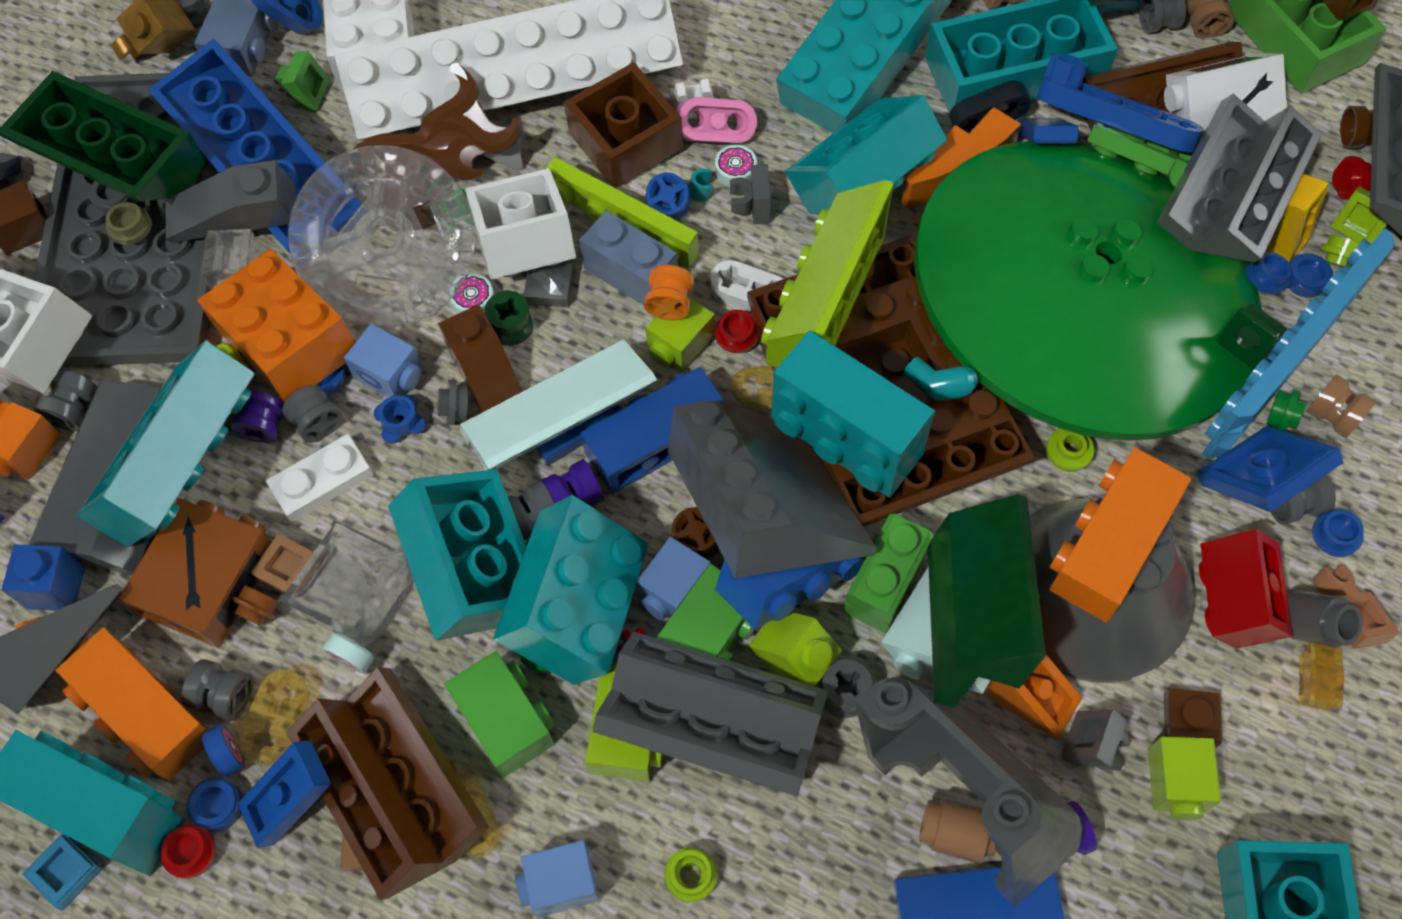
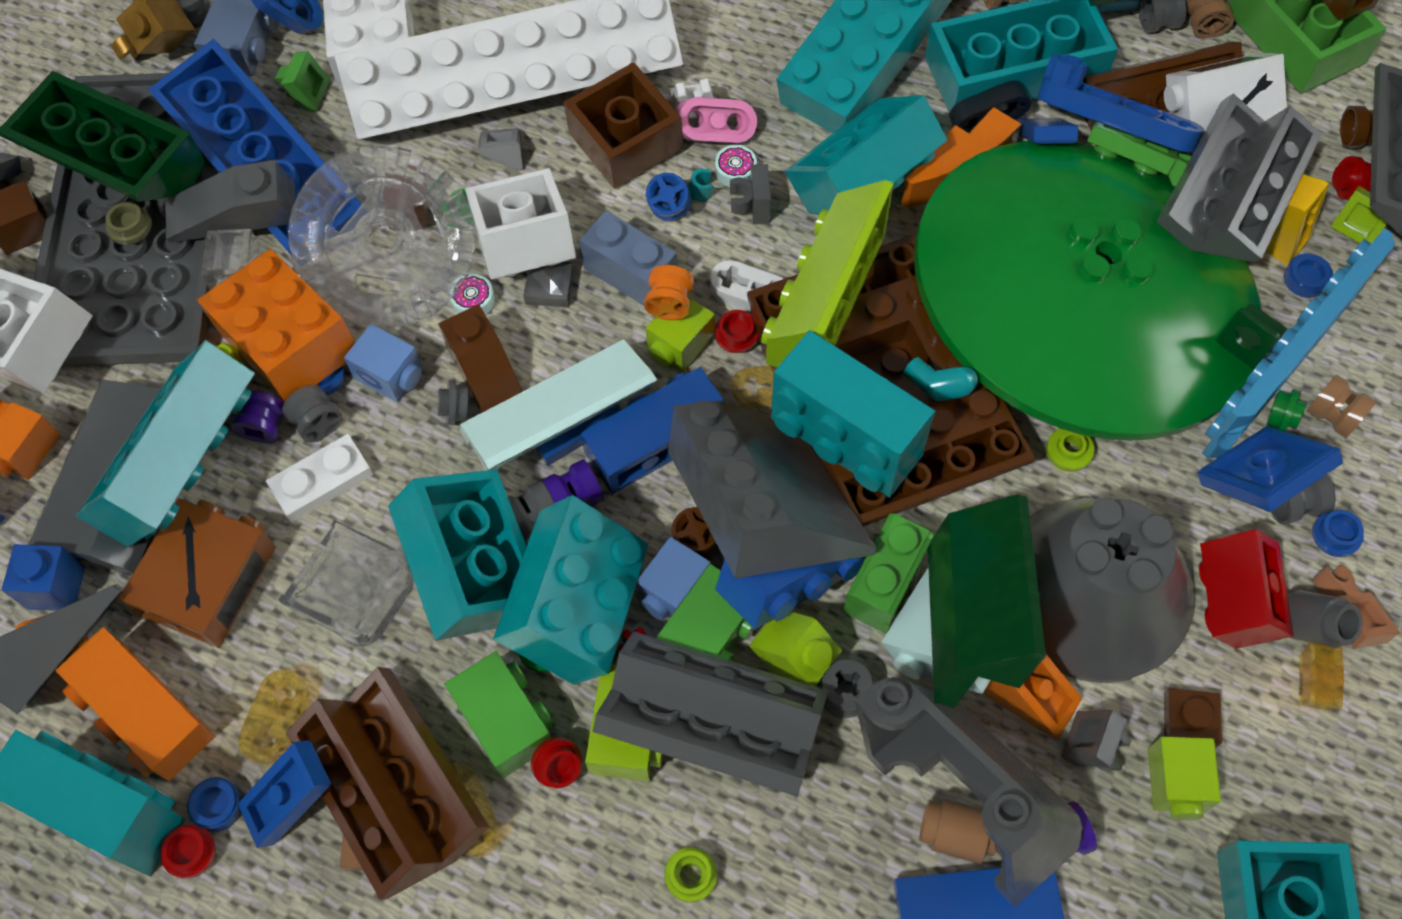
(62, 871): dark azure tile -> none
(66, 400): dark grey wheel -> none
(217, 689): dark grey wheel -> none
(223, 750): blue tile -> none
(255, 605): dark orange plate -> none
(281, 563): medium nougat plate -> none
(348, 653): light aqua tile -> none
(399, 406): blue plate -> none
(455, 132): reddish brown piece -> none
(513, 328): dark green wheel -> none
(556, 762): none -> red plate
(557, 879): medium blue brick -> none
(596, 197): lime plate -> none
(1117, 533): orange brick -> none
(1270, 273): blue plate -> none
(1339, 249): lime plate -> none

